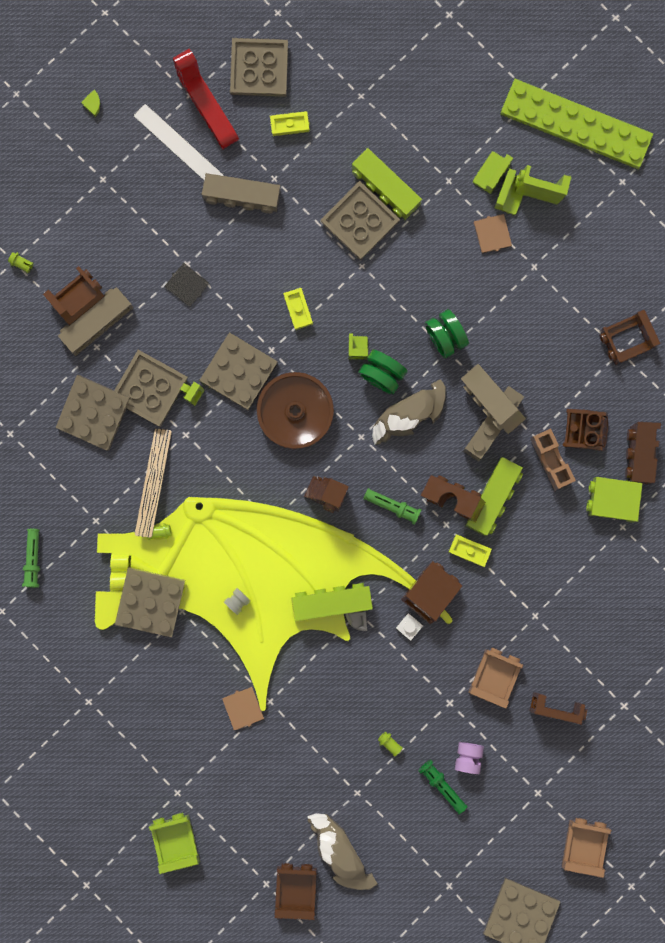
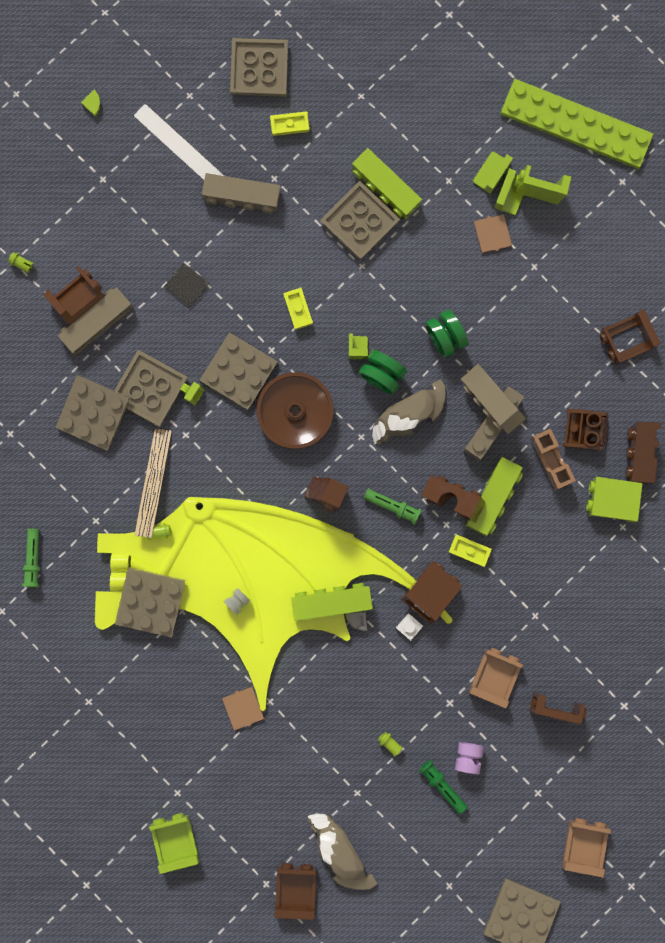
(189, 75): red beam -> none

